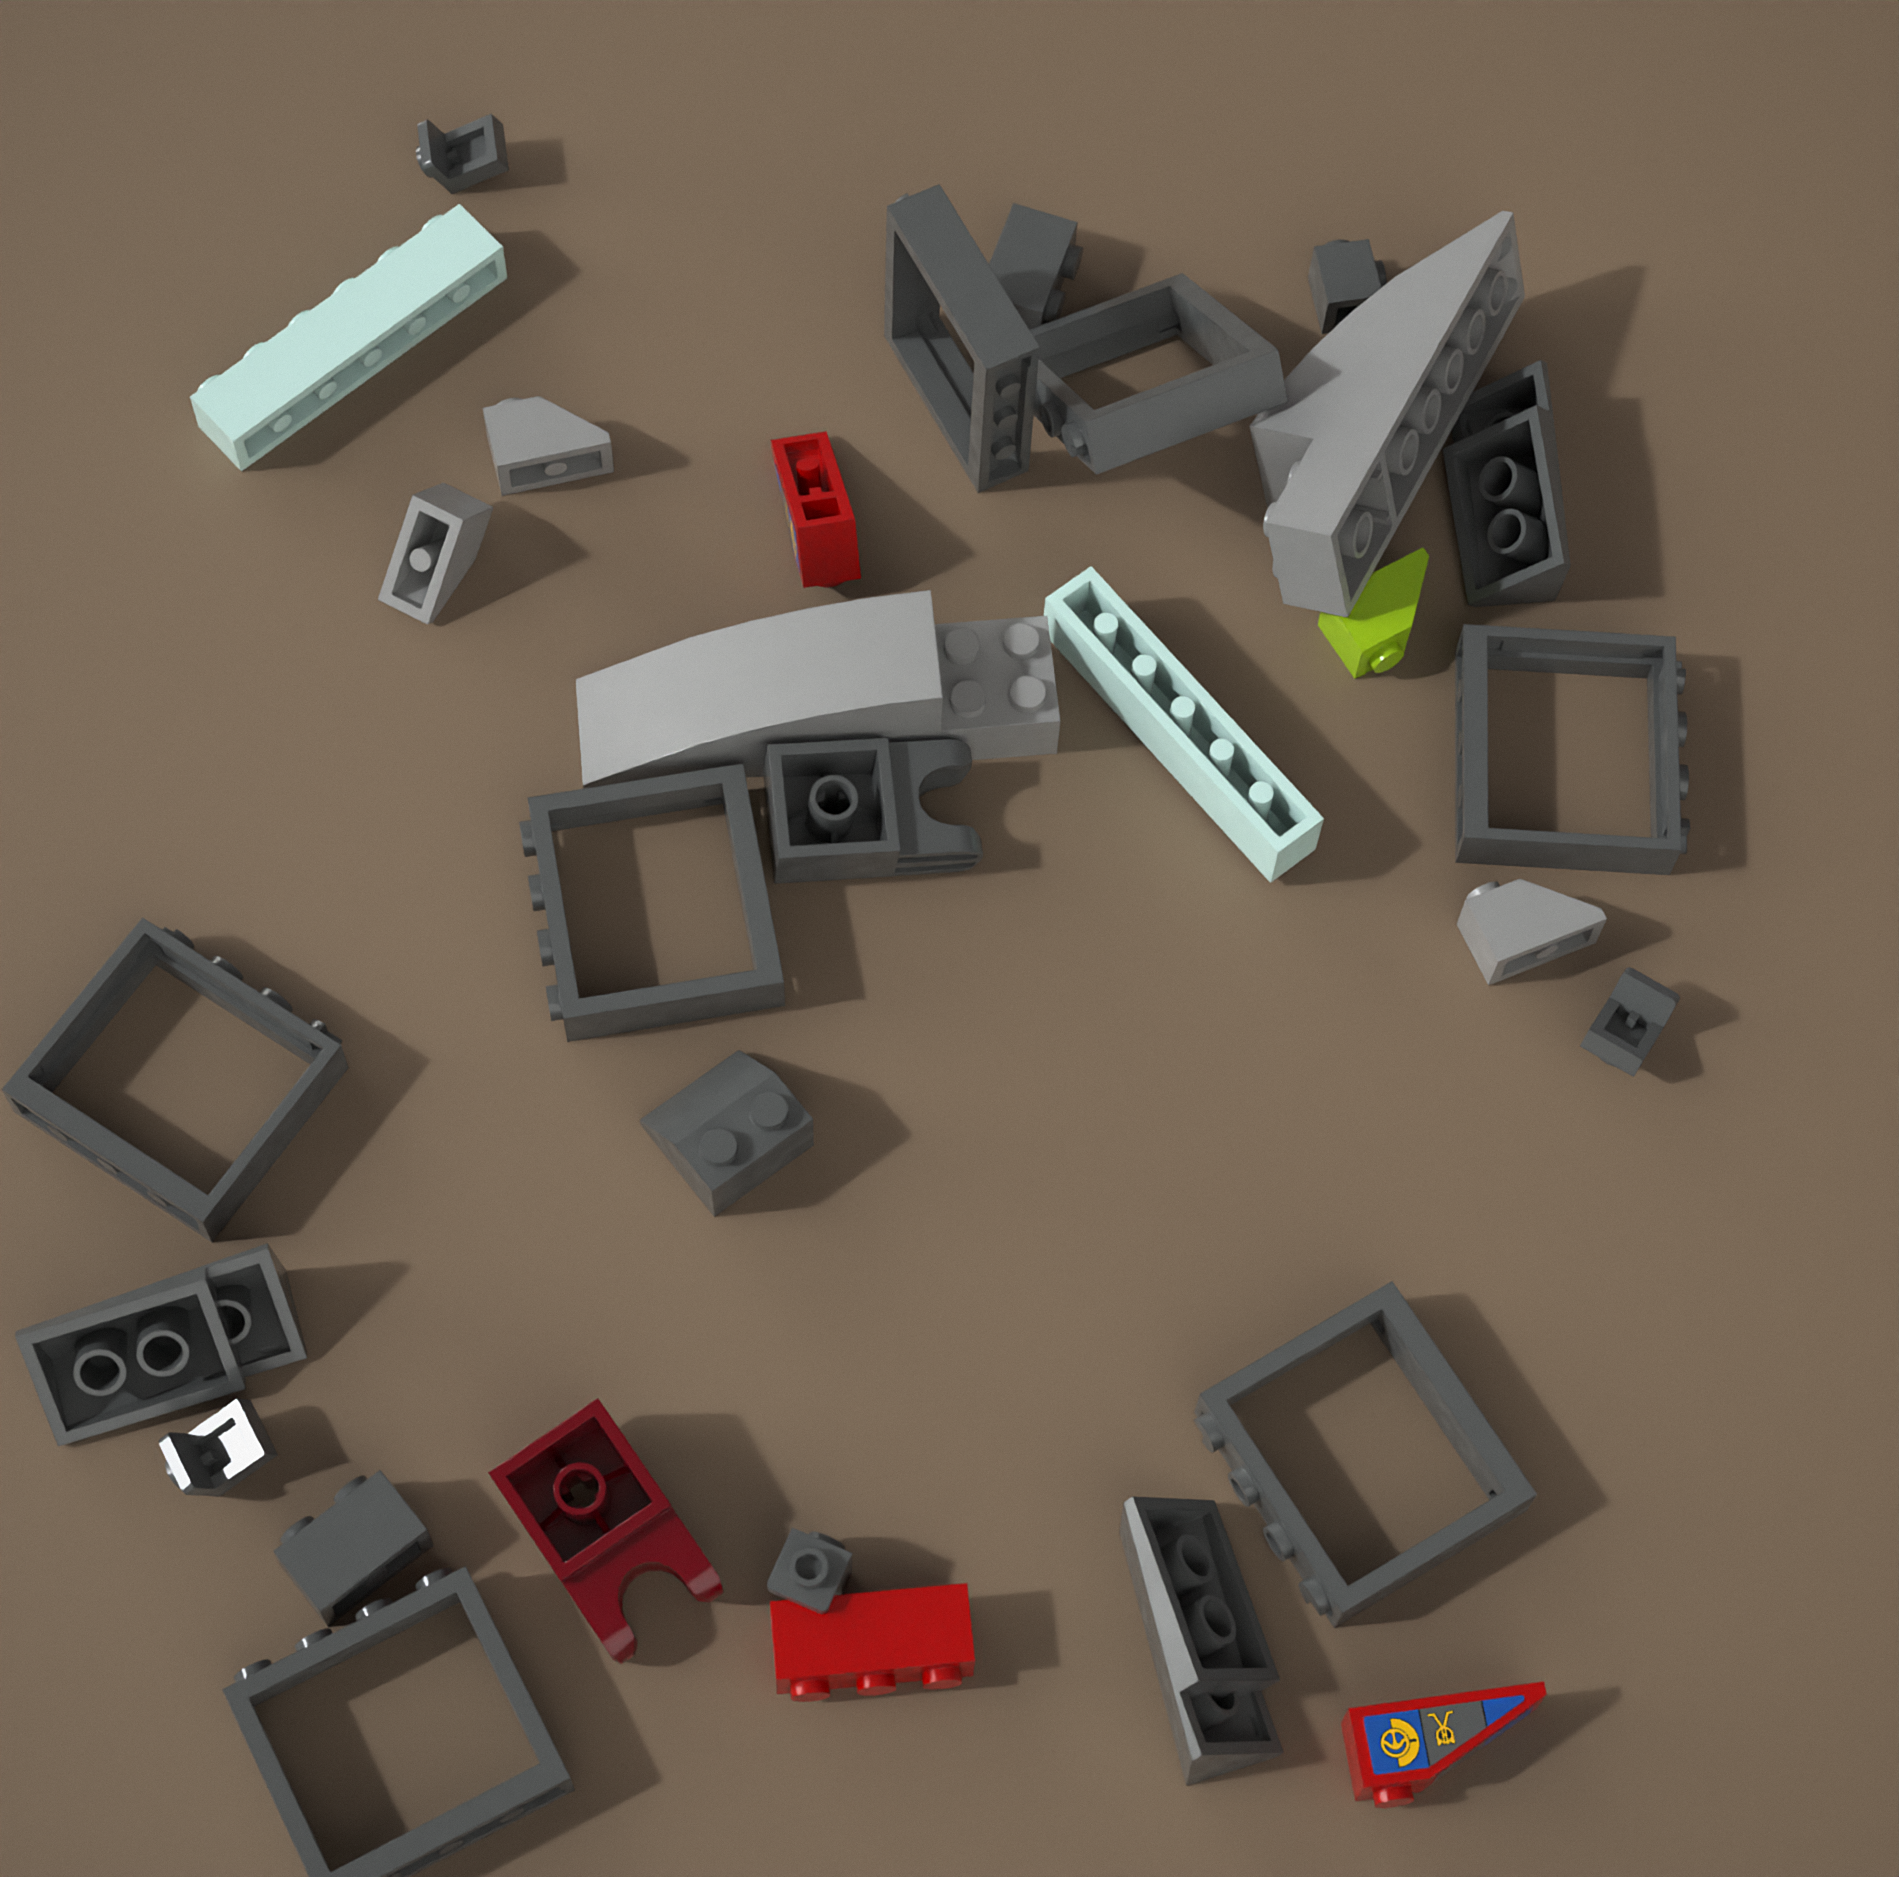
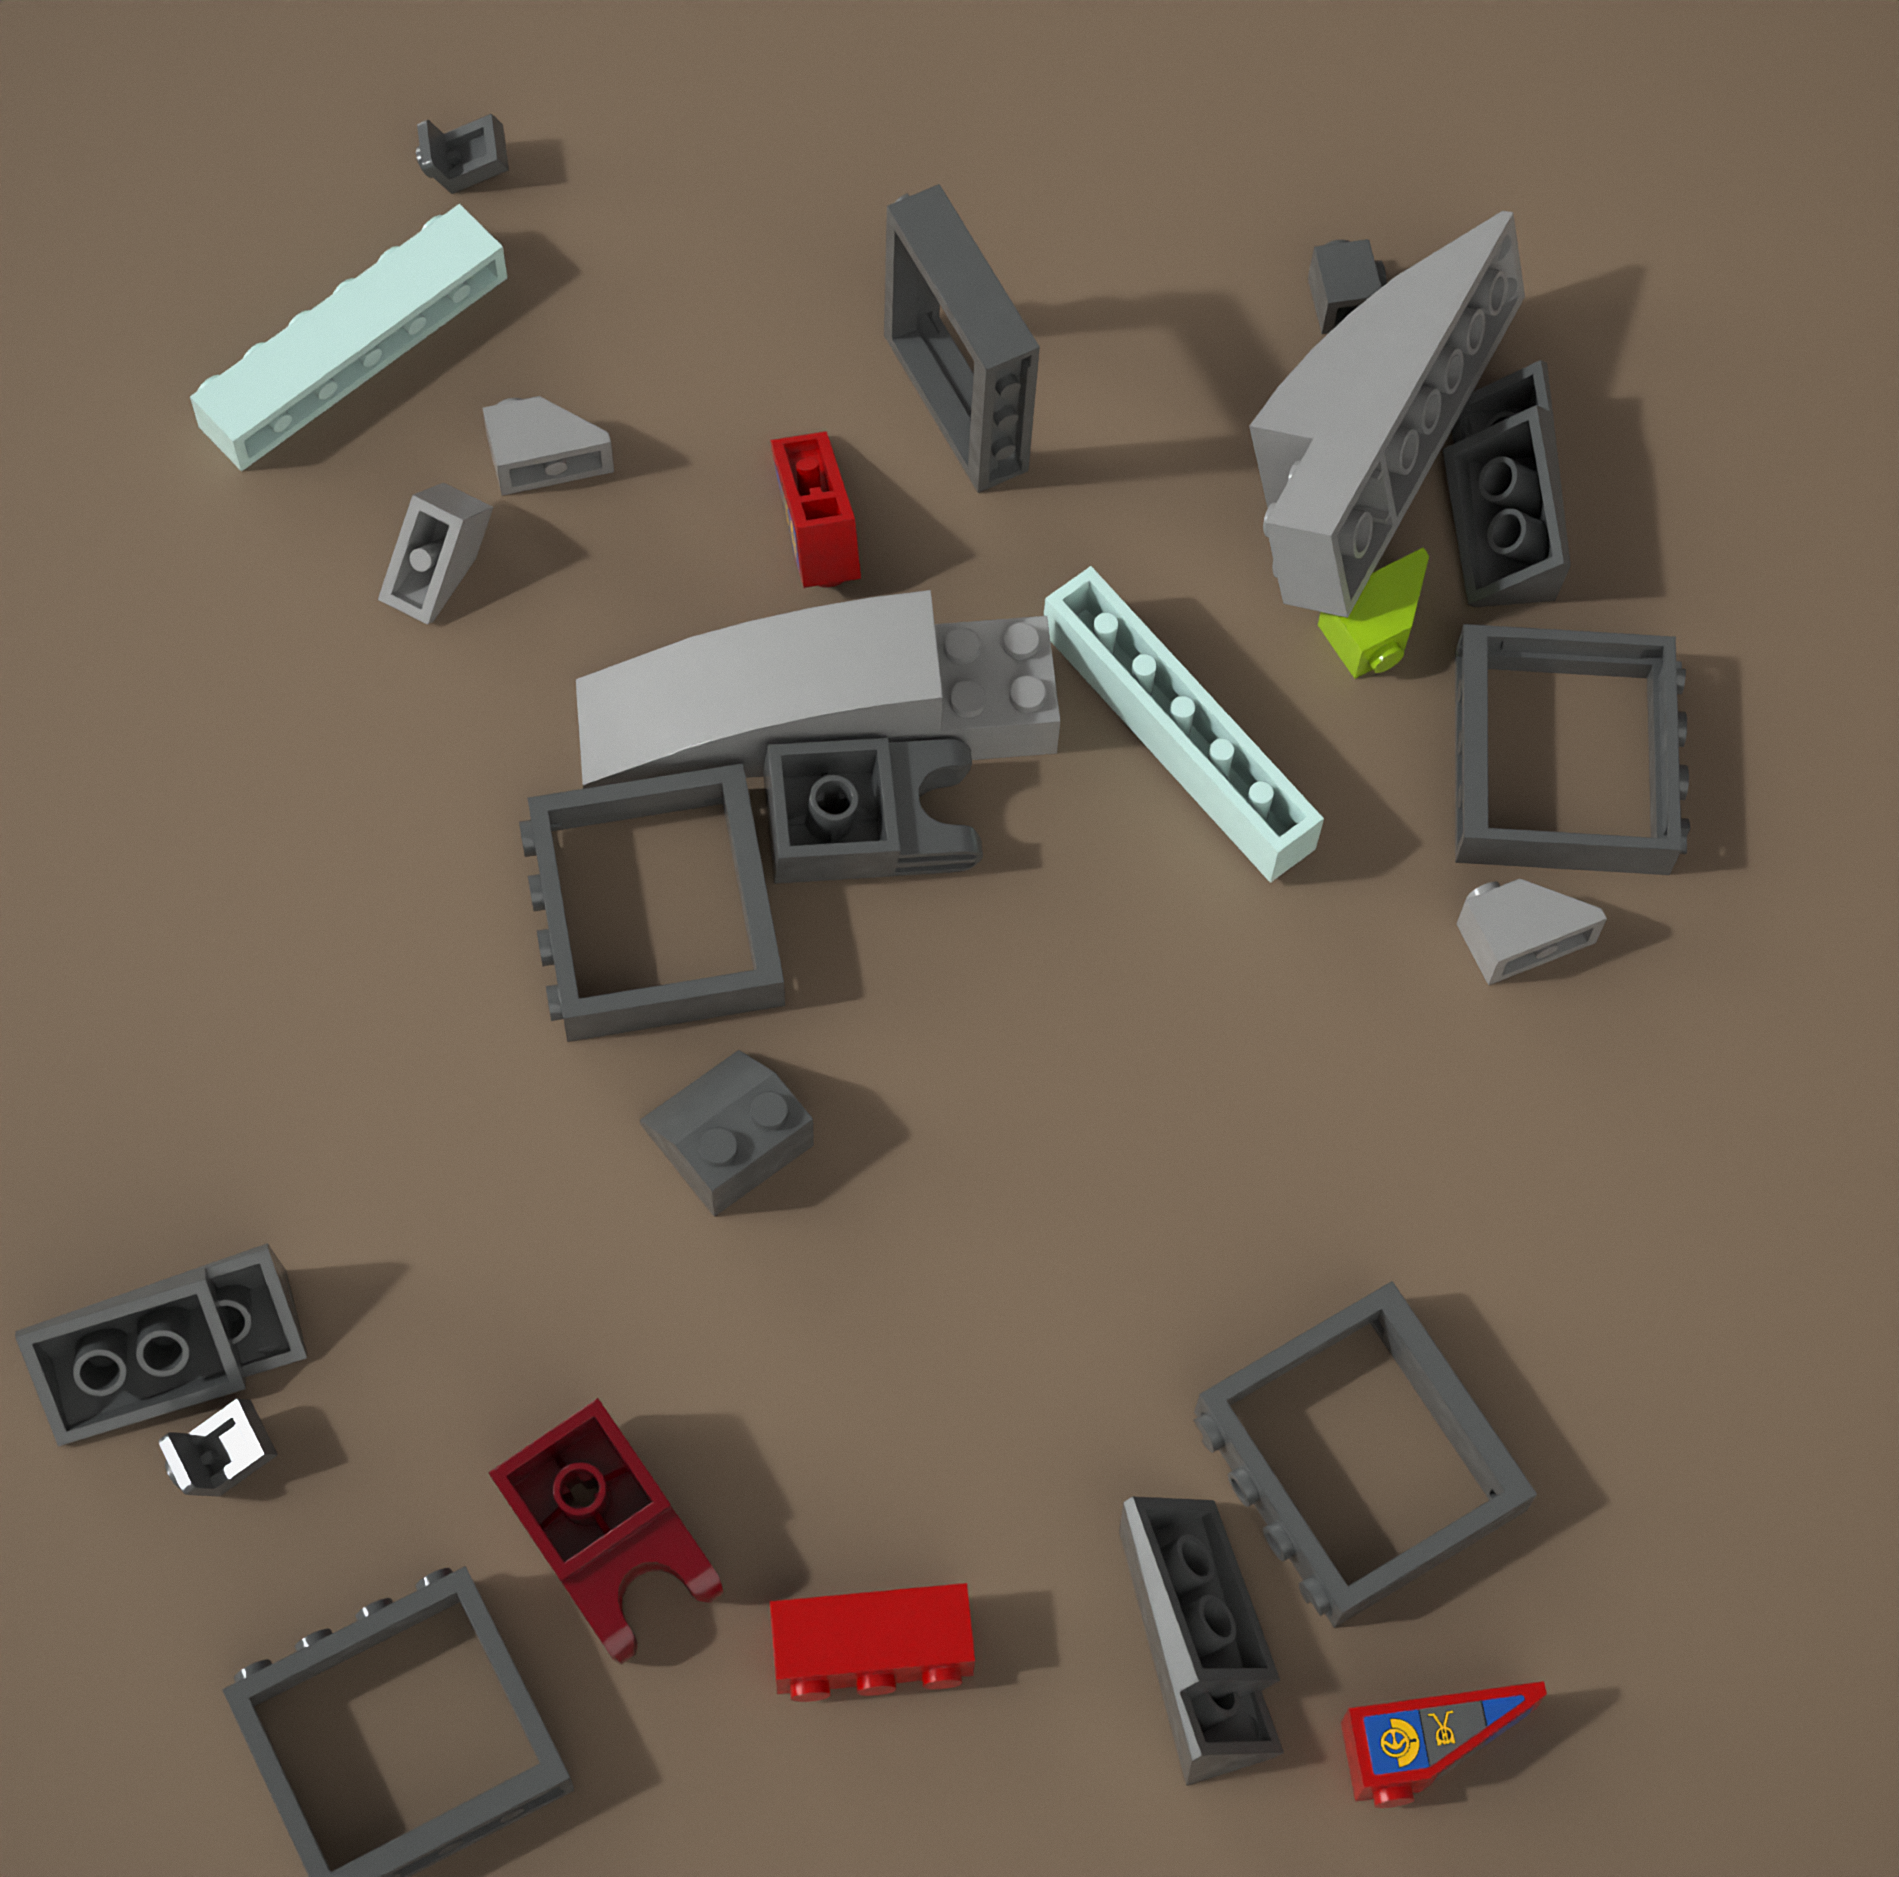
(218, 980): dark grey window -> none
(352, 1546): dark grey brick -> none
(811, 1570): dark grey bracket -> none
(1034, 260): dark grey brick -> none
(1239, 384): dark grey window -> none
(1630, 1021): dark grey bracket -> none

